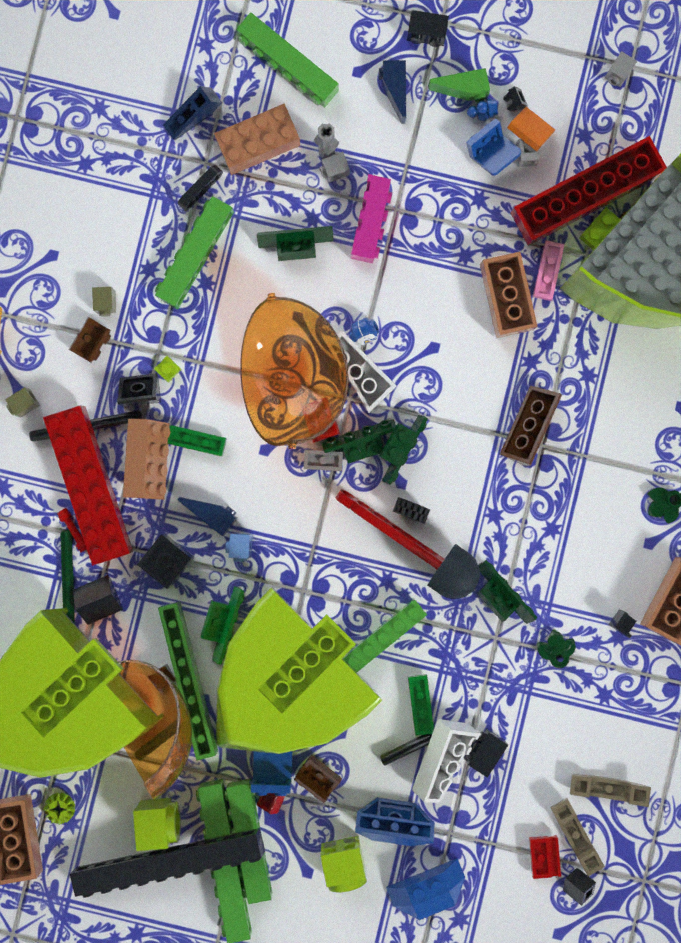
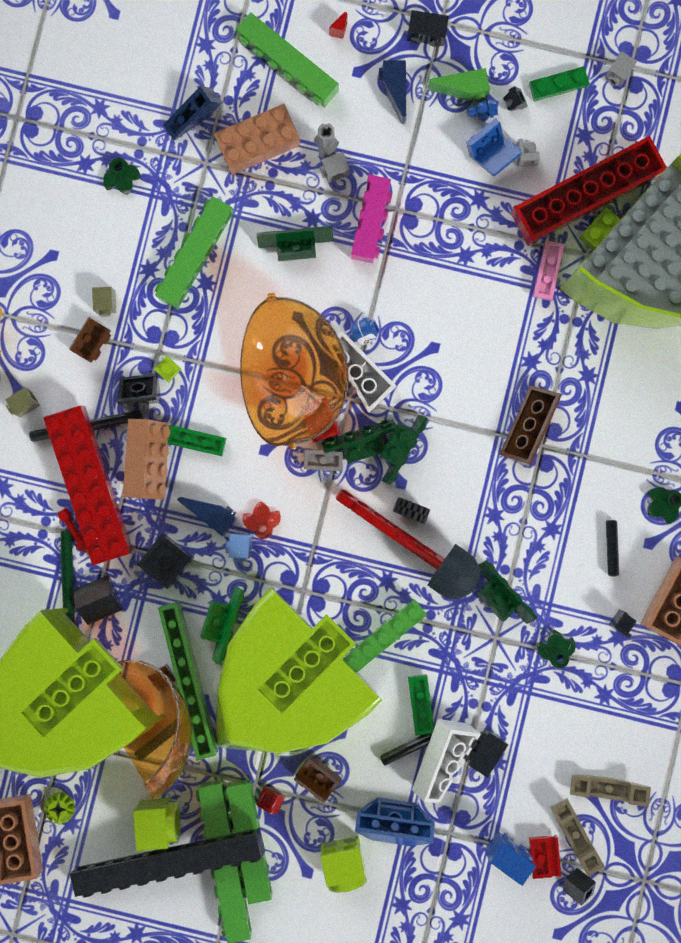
(121, 179): none -> dark green plate
(200, 187): black beam -> none
(261, 517): none -> clear red plate
(272, 773): blue bracket -> none
(338, 28): none -> red slope
(428, 891): blue wedge -> none
(508, 295): nougat brick -> none
(510, 857): none -> blue brick
(531, 128): orange tile -> none
(559, 83): none -> green plate
(612, 548): none -> black axle

